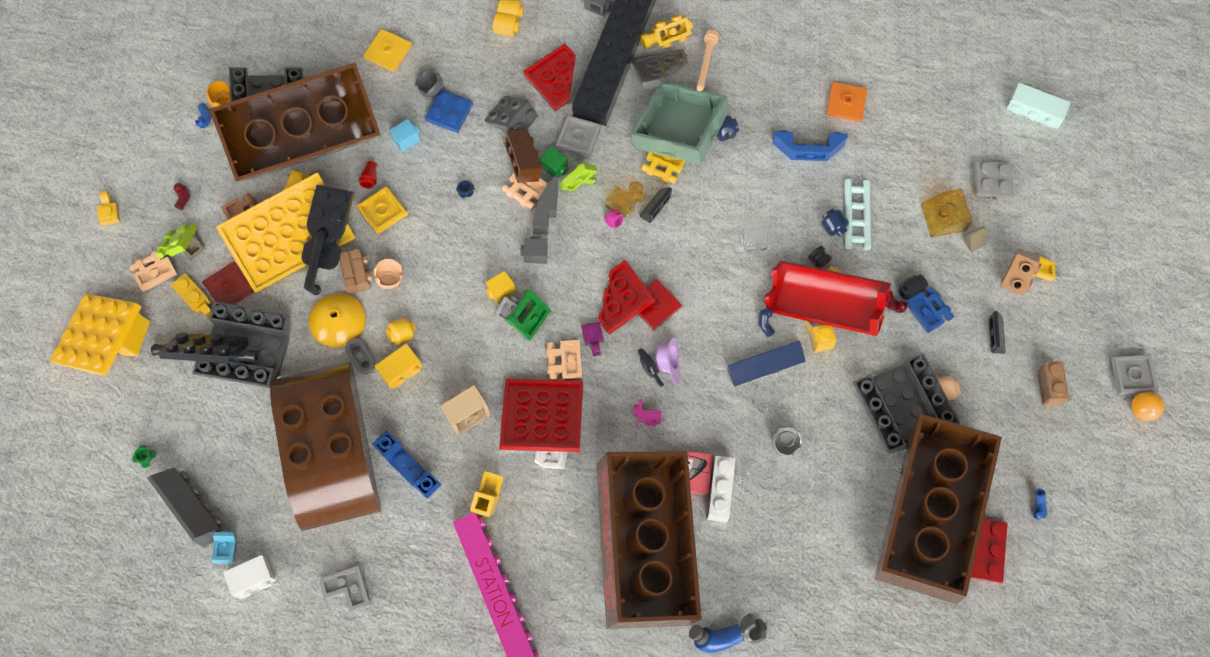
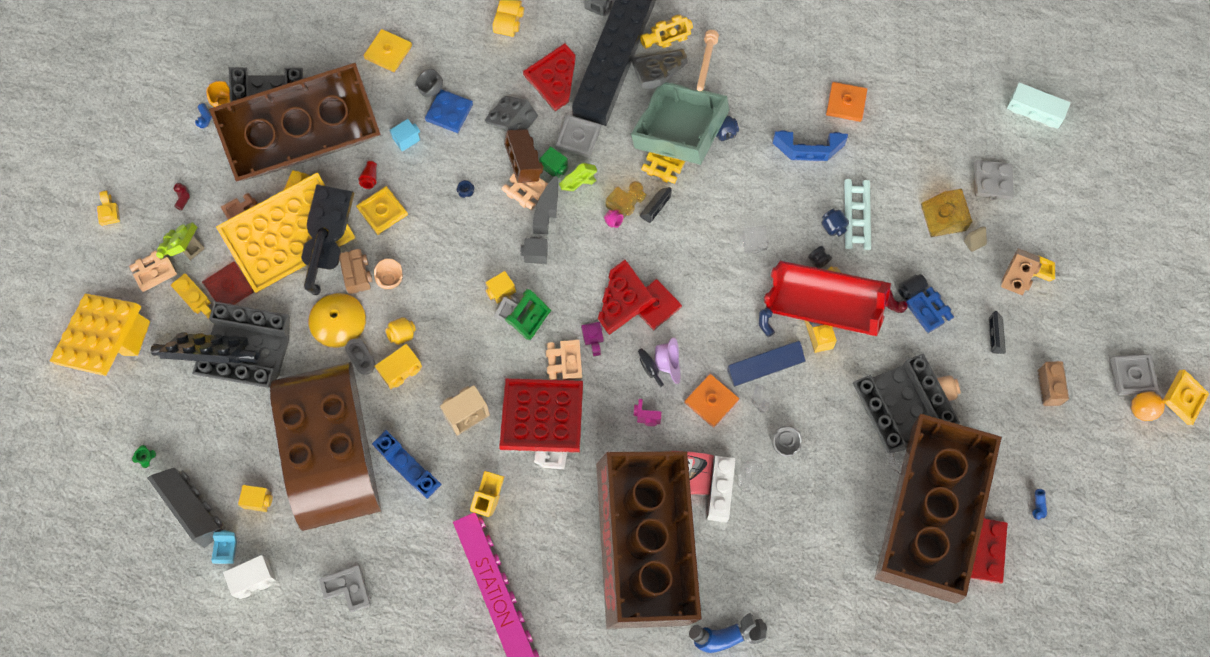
(255, 498): none -> yellow brick
(711, 400): none -> orange plate
(1186, 397): none -> yellow plate

